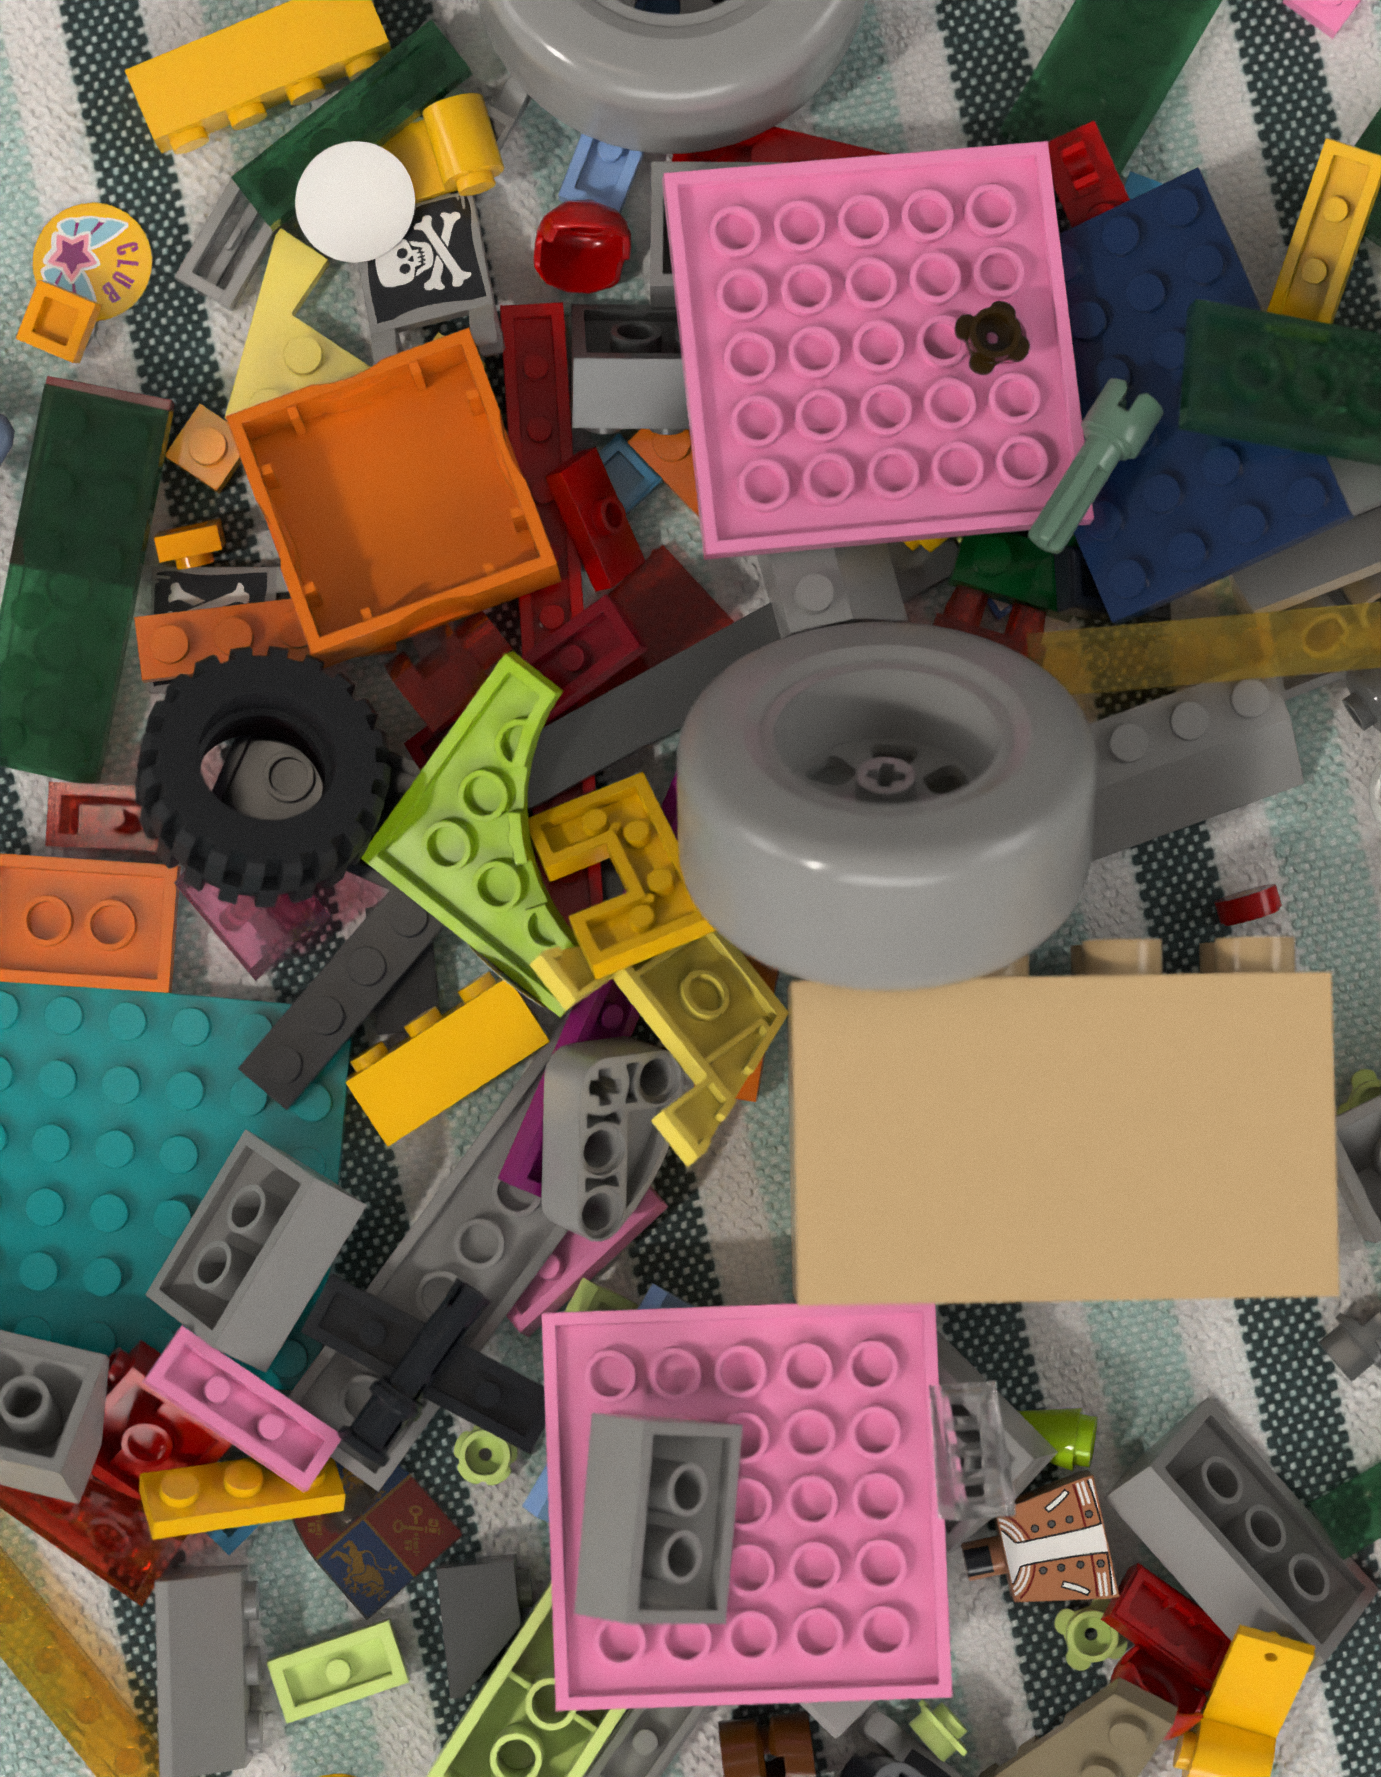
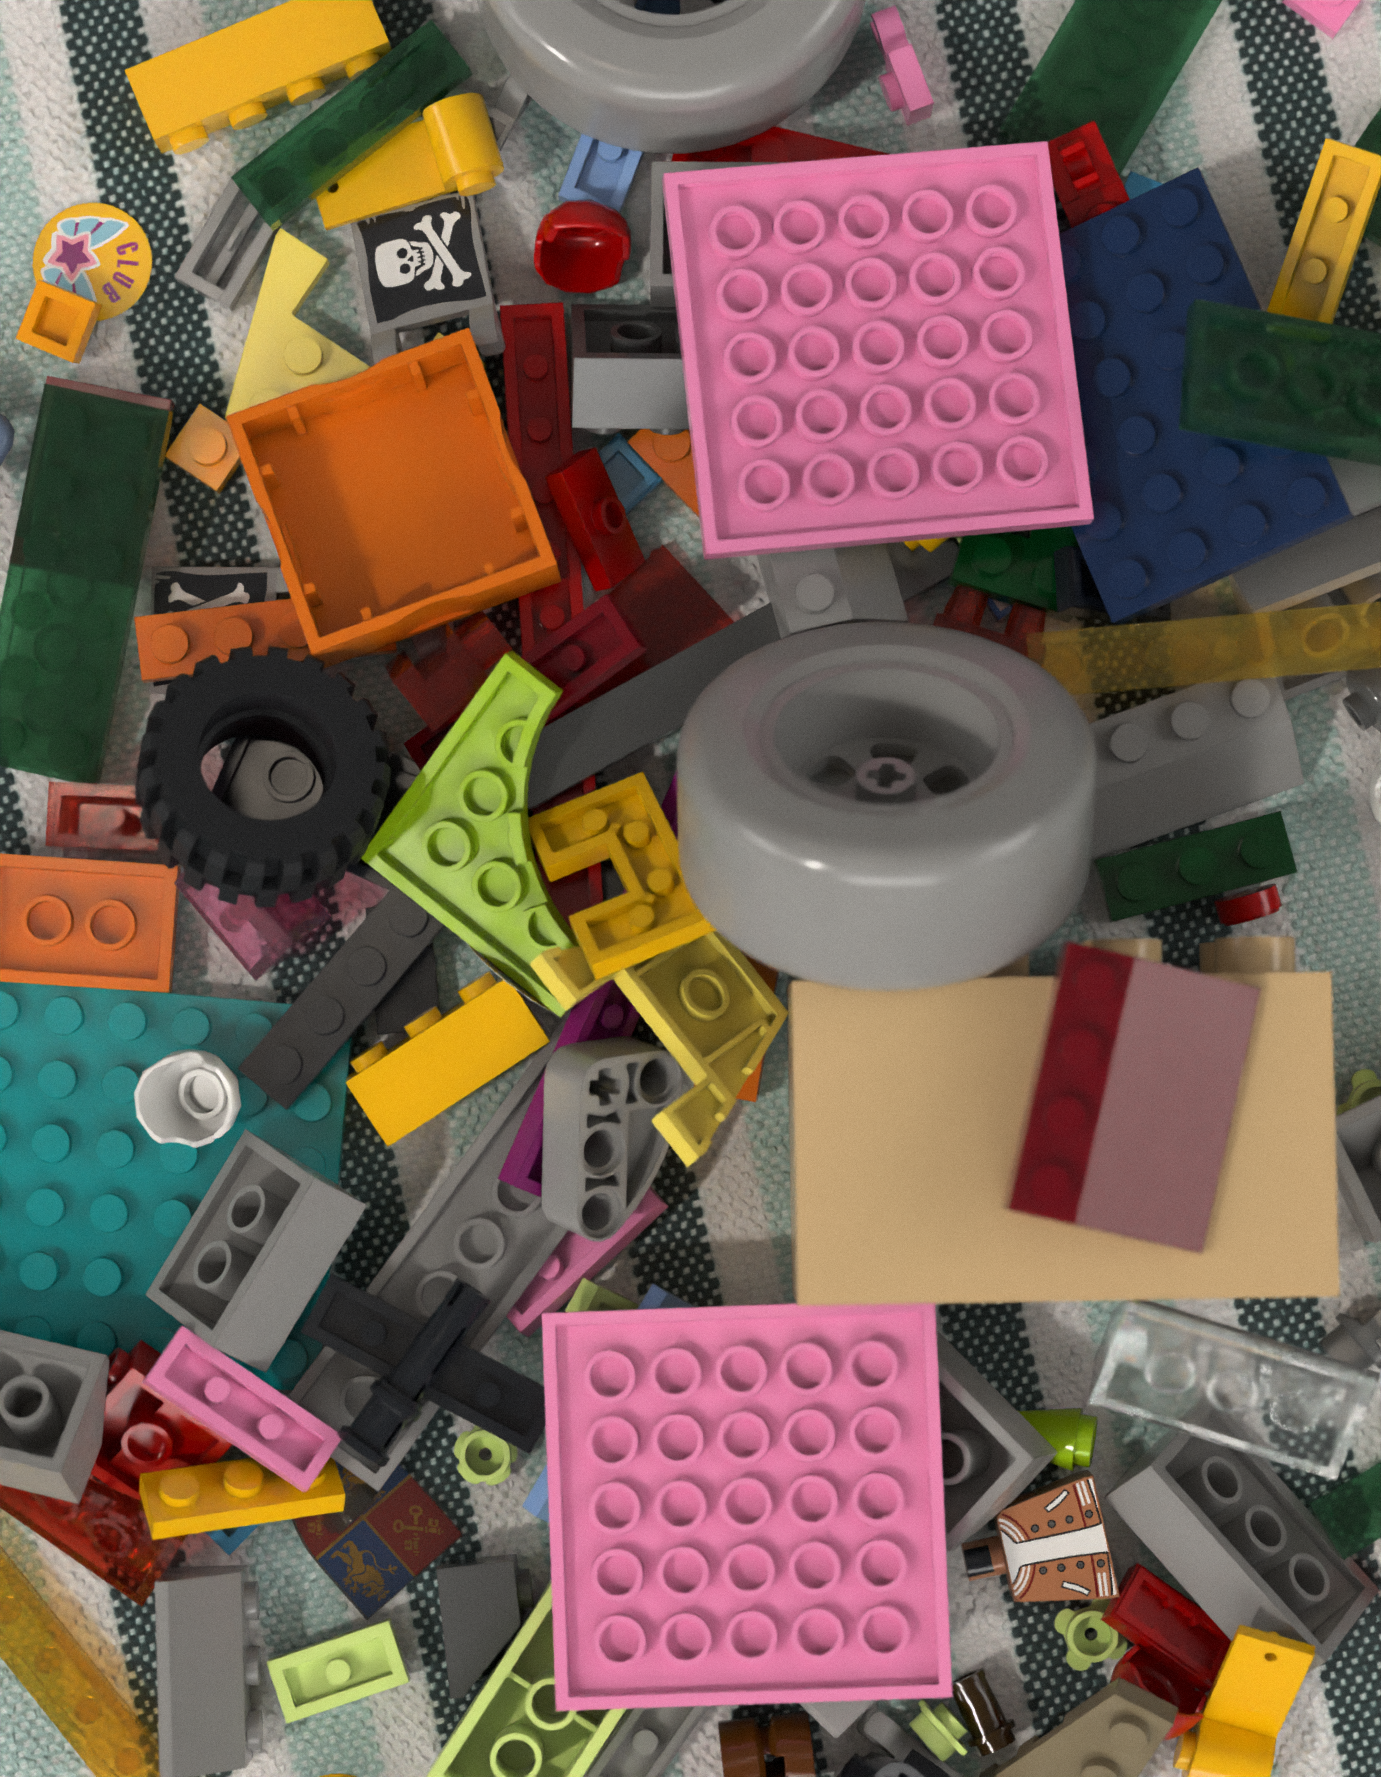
(187, 1098): none -> white hair
(190, 544): light orange plate -> none
(355, 201): white sticker -> none
(658, 1520): light grey slope -> none
(904, 81): none -> bright pink plate
(982, 1713): none -> dark brown pin
(995, 319): dark brown plate -> none
(996, 1470): clear slope -> none
(1110, 437): sand green piece -> none
(1131, 1097): none -> slope
(1195, 866): none -> dark green plate
(1230, 1386): none -> clear slope

